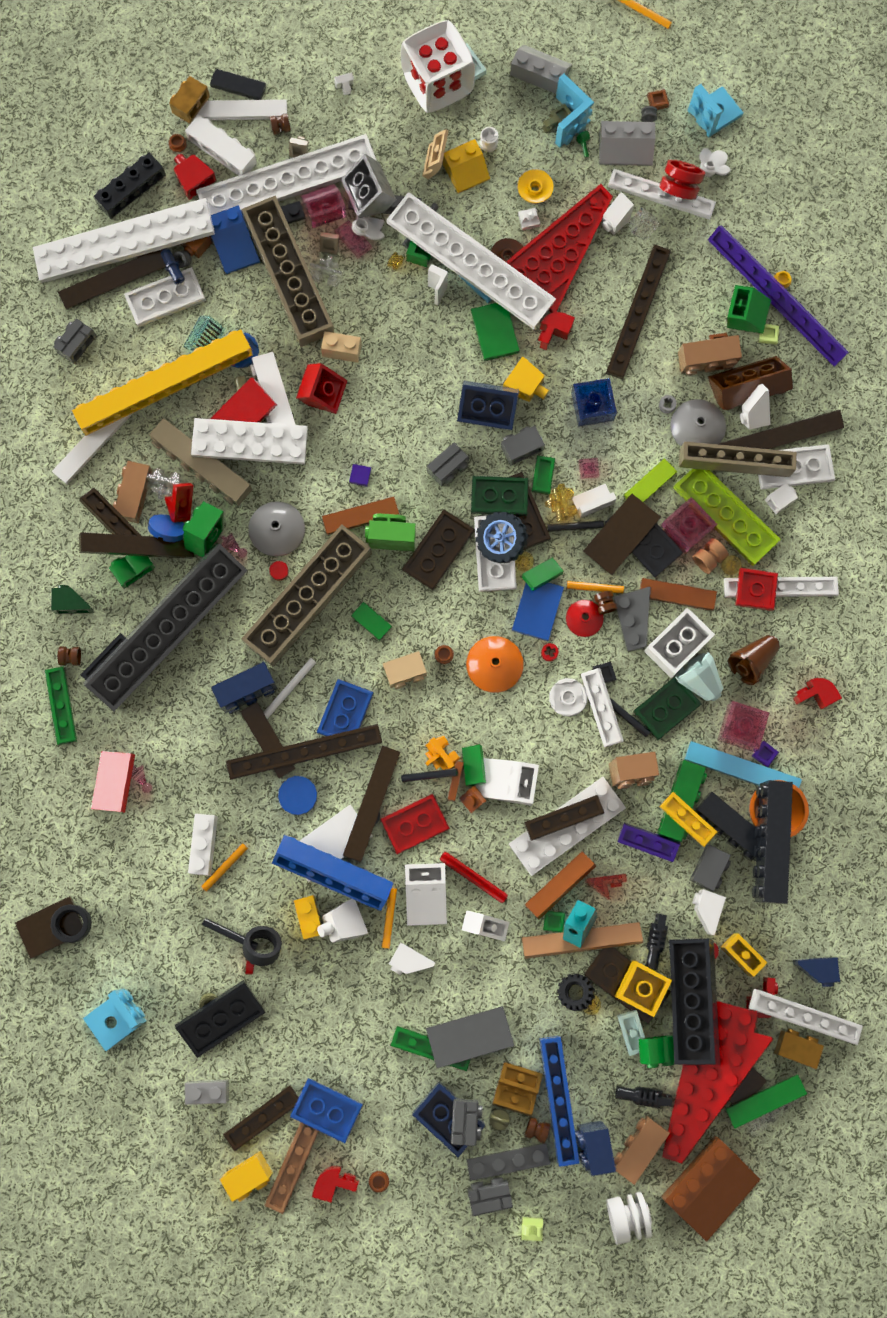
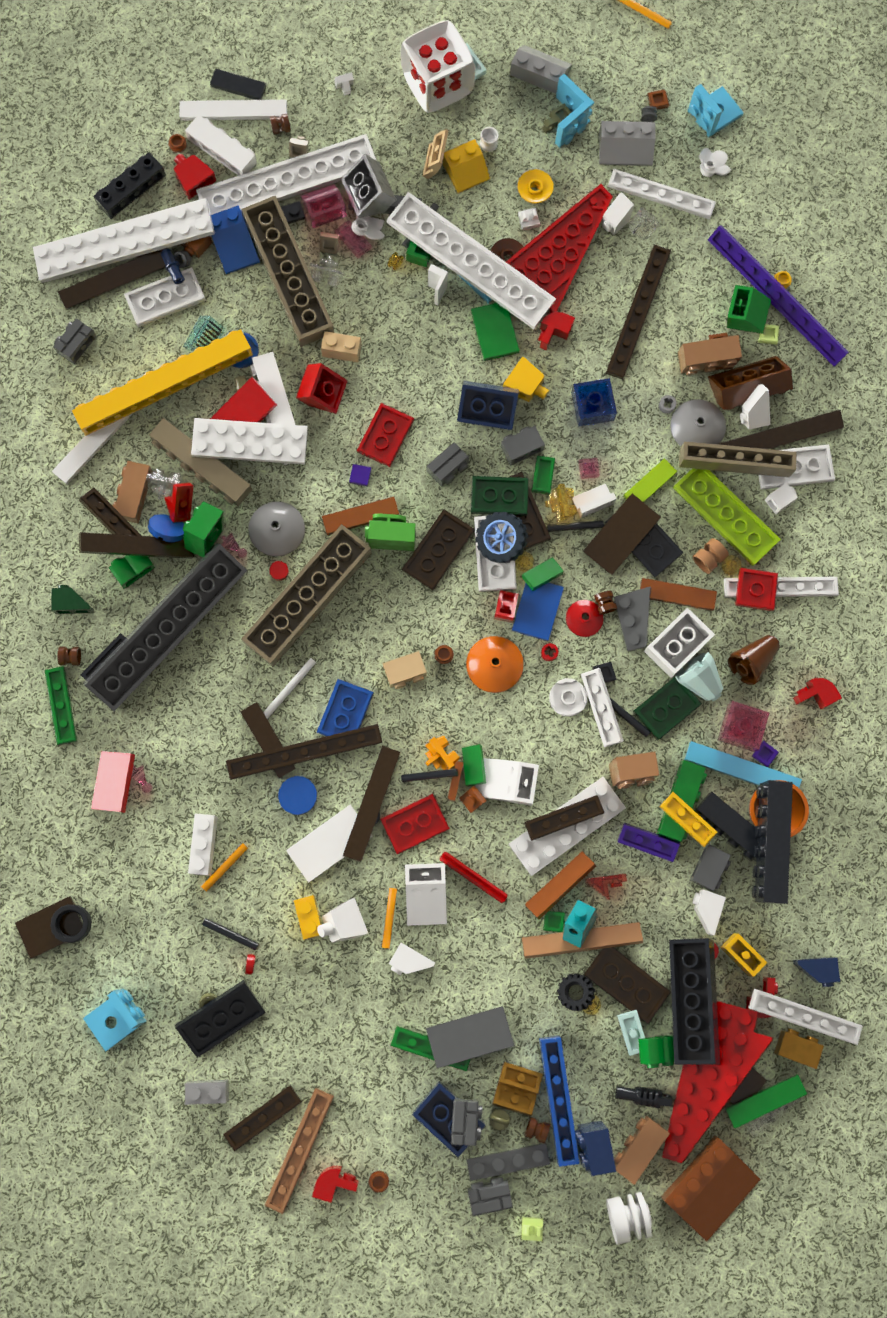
(189, 99): pearl gold brick -> none
(244, 688): dark blue brick -> none
(246, 1176): yellow brick -> none
(258, 958): black tyre -> none
(326, 1110): blue tile -> none
(332, 872): blue brick -> none
(371, 621): green tile -> none
(385, 435): none -> red tile
(485, 925): white slope -> none
(506, 606): none -> red slope
(581, 139): green hand -> none
(594, 587): light orange bar -> none
(643, 988): yellow brick -> none
(656, 941): black hinge -> none
(682, 179): red wheel -> none
(688, 525): clear pink brick -> none

